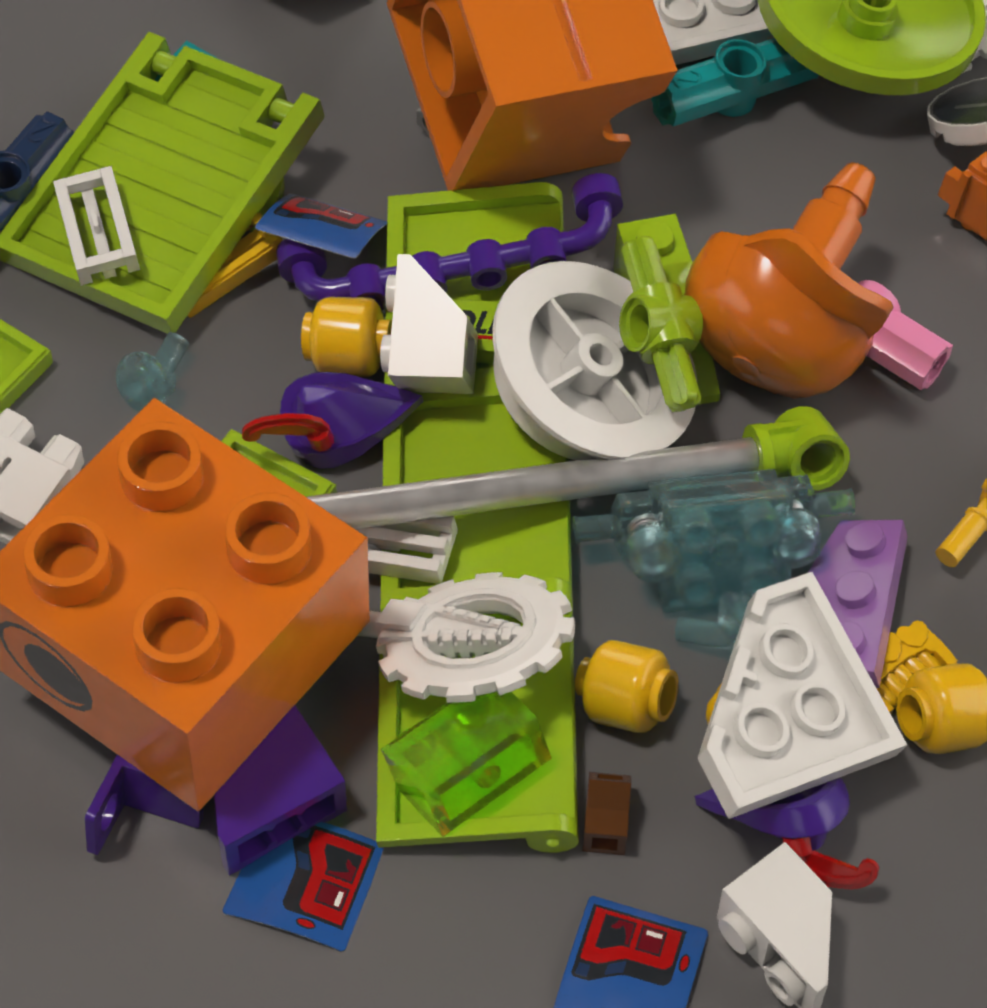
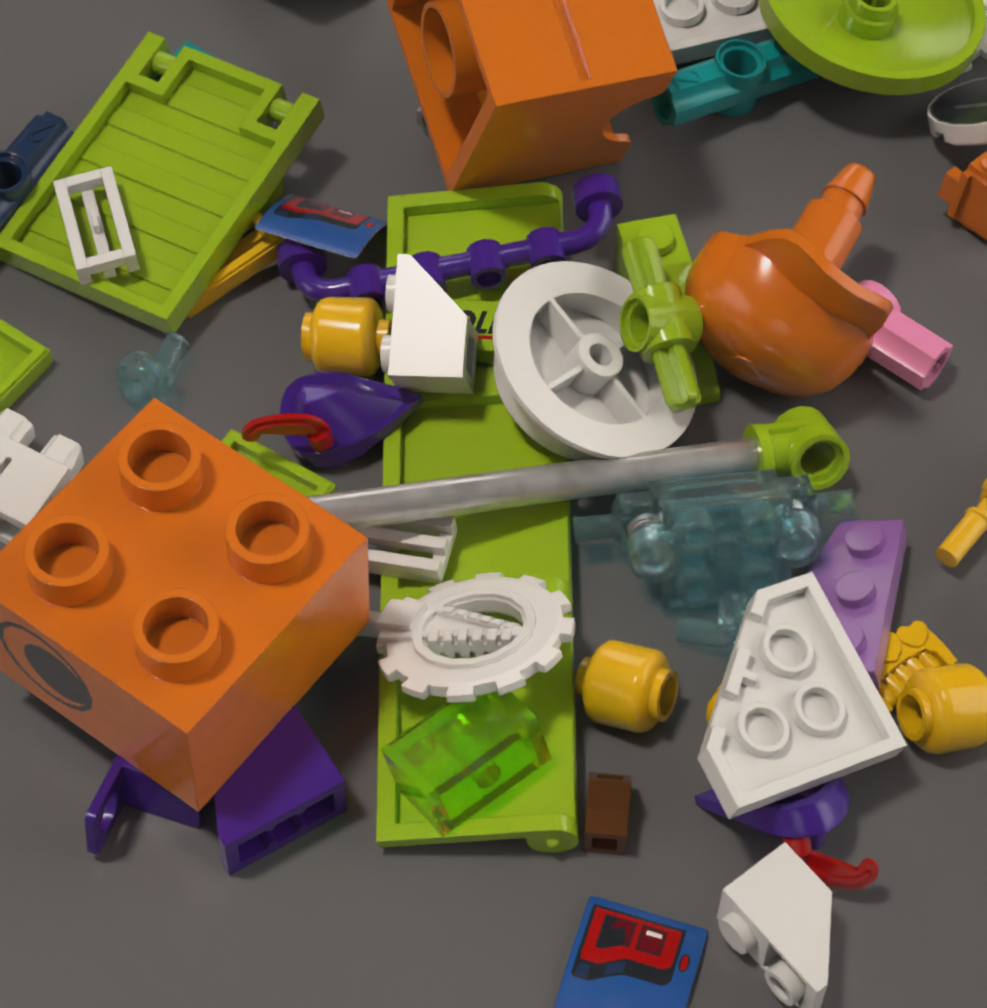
(309, 884): sticker -> none

